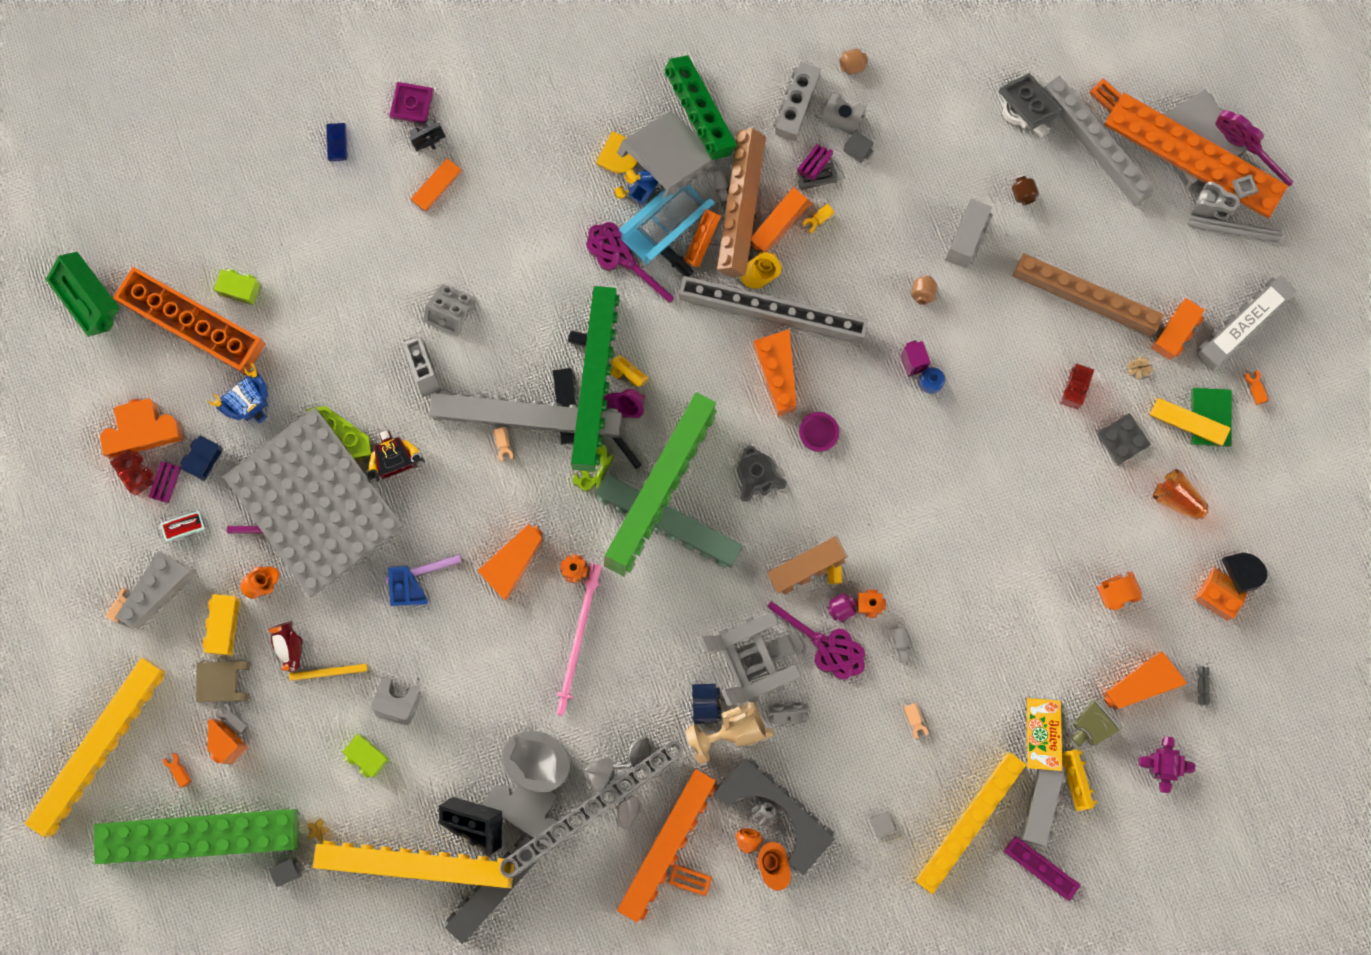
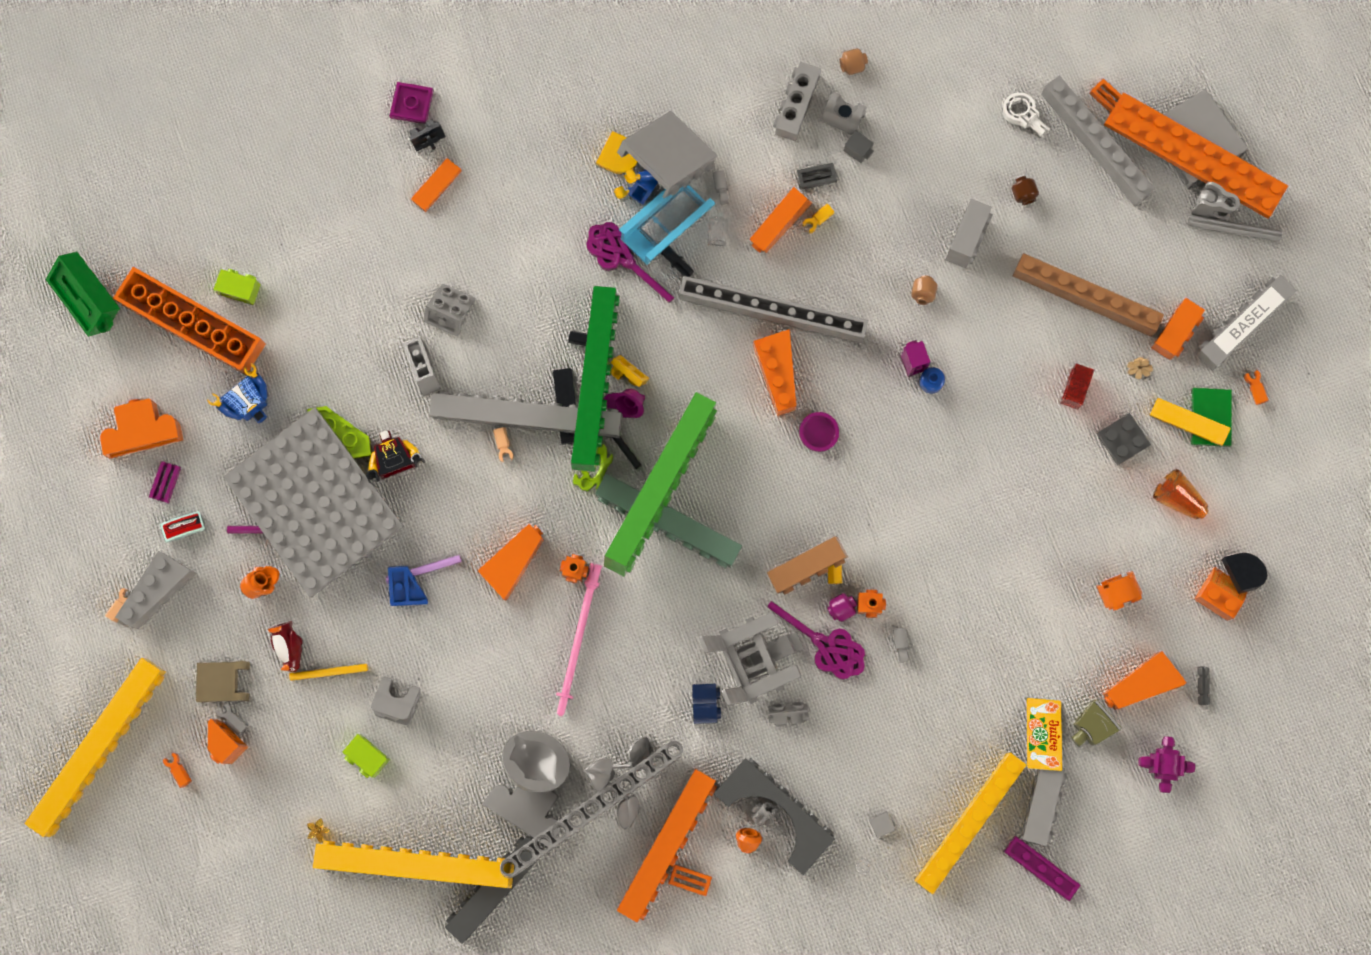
(129, 475): clear red brick -> none
(196, 836): bright green brick -> none
(201, 458): dark blue brick -> none
(221, 625): yellow brick -> none
(286, 872): dark grey brick -> none
(336, 142): clear blue plate -> none
(474, 822): black wedge -> none
(700, 107): green brick -> none
(702, 238): orange tile -> none
(740, 726): tan piece -> none
(741, 203): medium nougat brick -> none
(758, 473): dark grey tile -> none
(761, 270): yellow piece -> none
(774, 866): orange piece -> none
(822, 151): magenta tile -> none
(915, 719): light nougat bar -> none
(1030, 101): dark grey tile -> none
(1077, 780): yellow plate -> none
(1242, 133): magenta piece -> none
(1245, 186): light grey tile -> none

